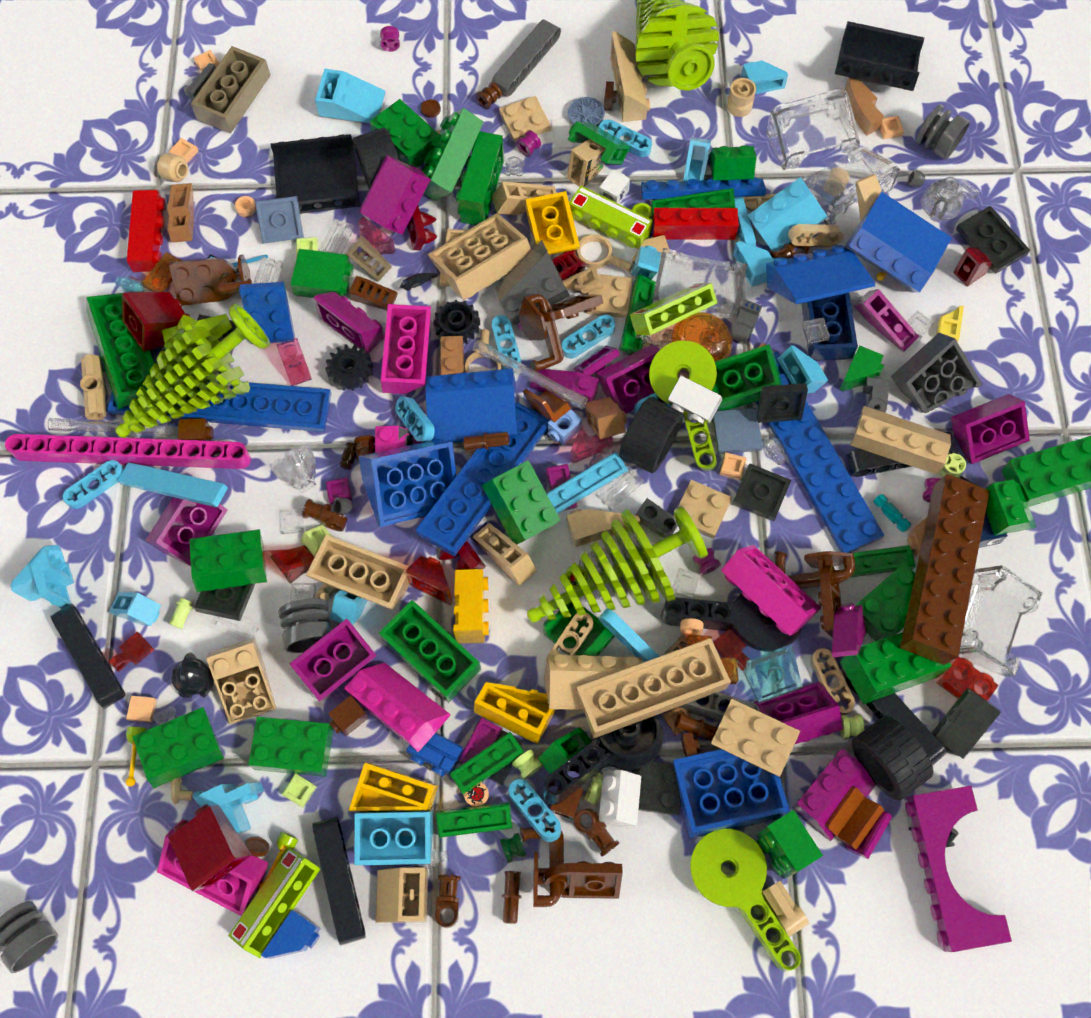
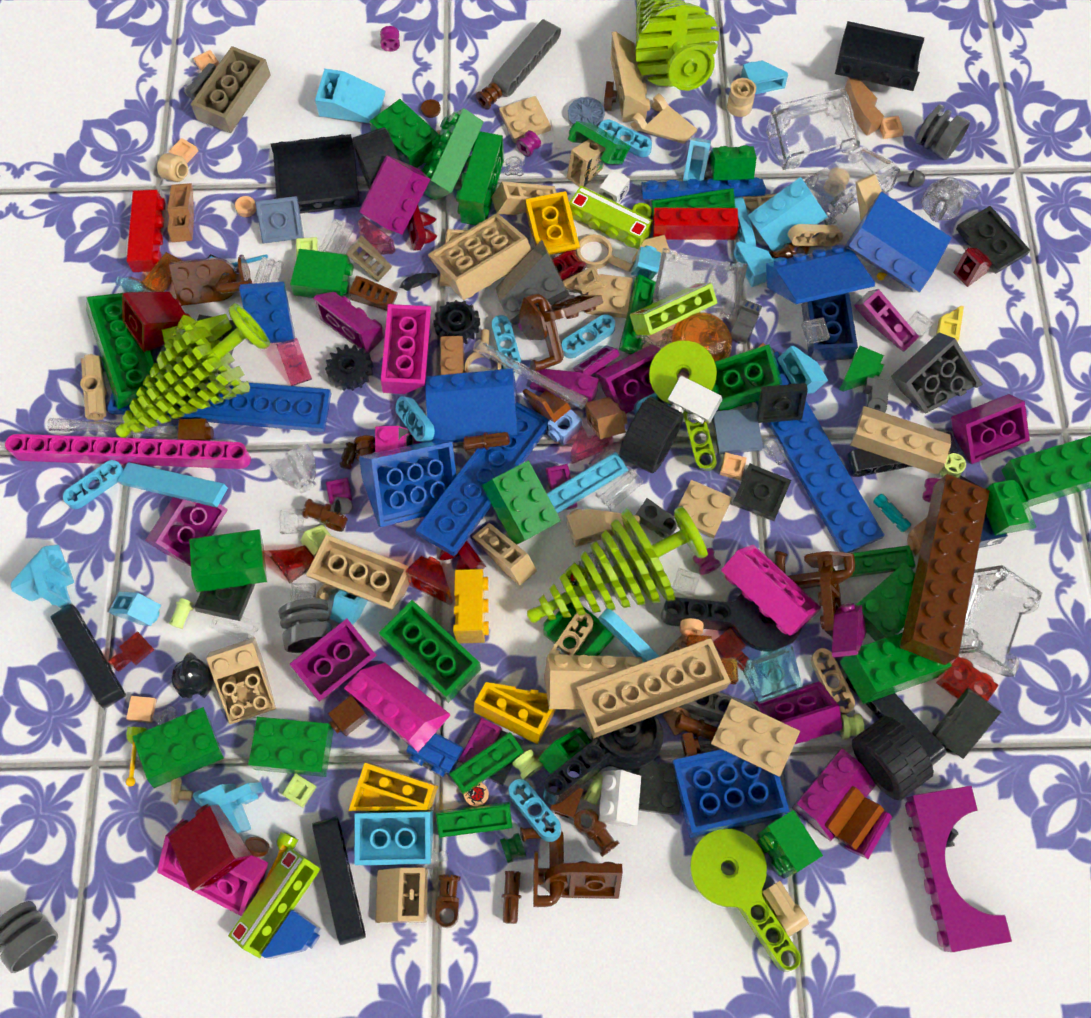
(666, 124): none -> tan flag

